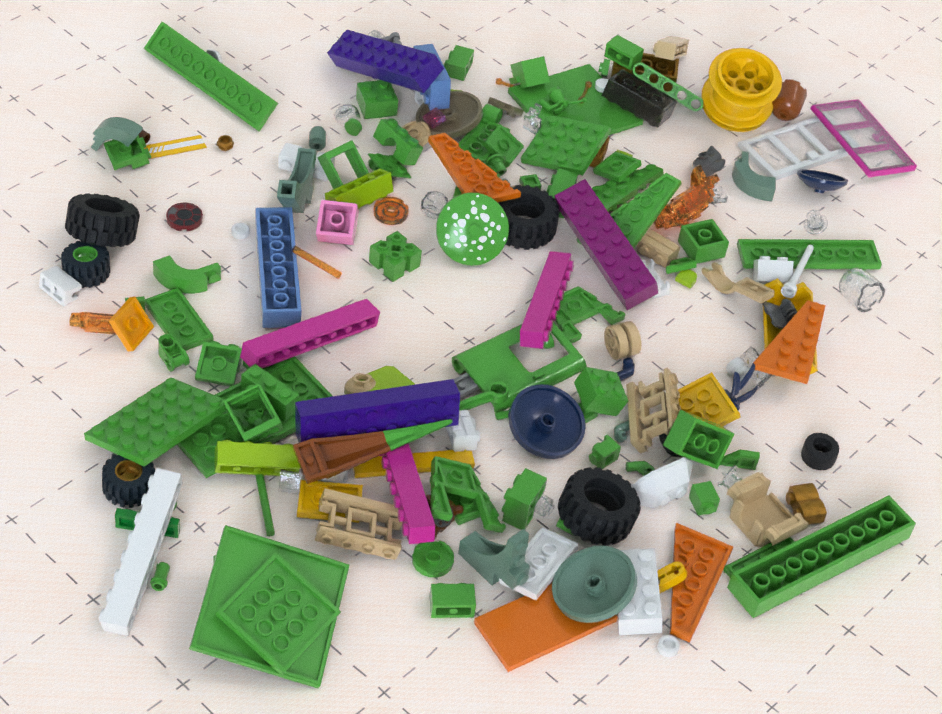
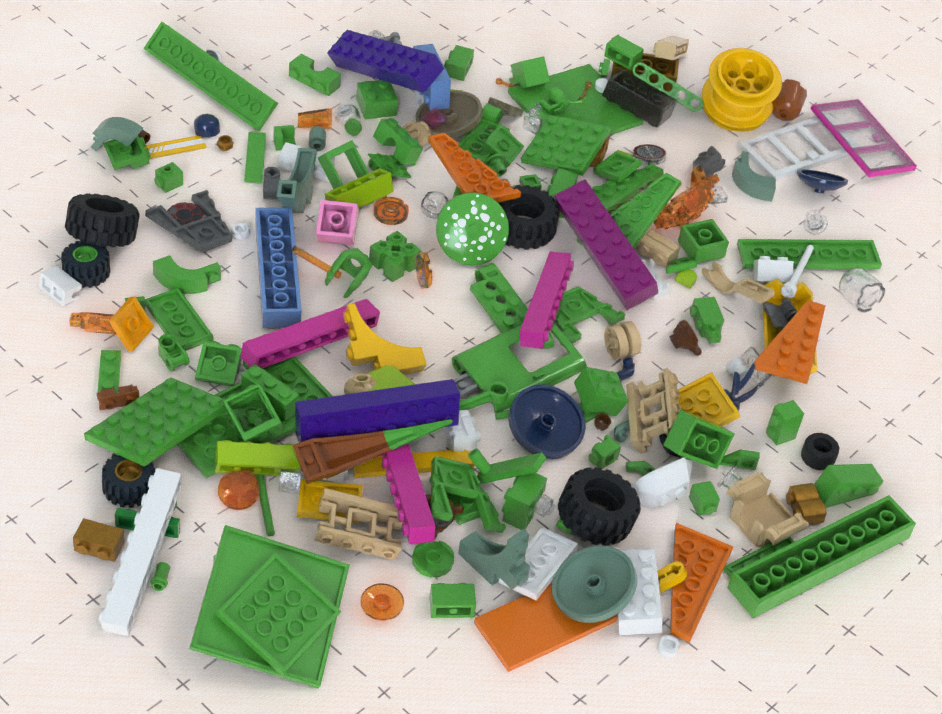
(98, 540): none -> pearl gold brick
(109, 370): none -> bright green plate
(109, 399): none -> dark orange hinge
(168, 177): none -> bright green brick
(200, 234): none -> dark grey wing
(206, 125): none -> dark blue hair
(238, 490): none -> clear orange dish
(255, 157): none -> bright green tile
(271, 182): none -> dark grey piece
(282, 135): none -> bright green panel
(313, 118): none -> clear orange slope
(323, 81): none -> bright green arch
(344, 263): none -> bright green piece
(369, 347): none -> yellow arch
(383, 595): none -> clear orange dish
(423, 272): none -> clear orange tile
(491, 276): none -> bright green hinge
(505, 469): none -> bright green piece
(606, 421): none -> reddish brown hinge
(649, 154): none -> tile
(684, 337): none -> reddish brown rock
(707, 318): none -> bright green hinge
(784, 422): none -> bright green brick
(847, 483): none -> bright green wedge

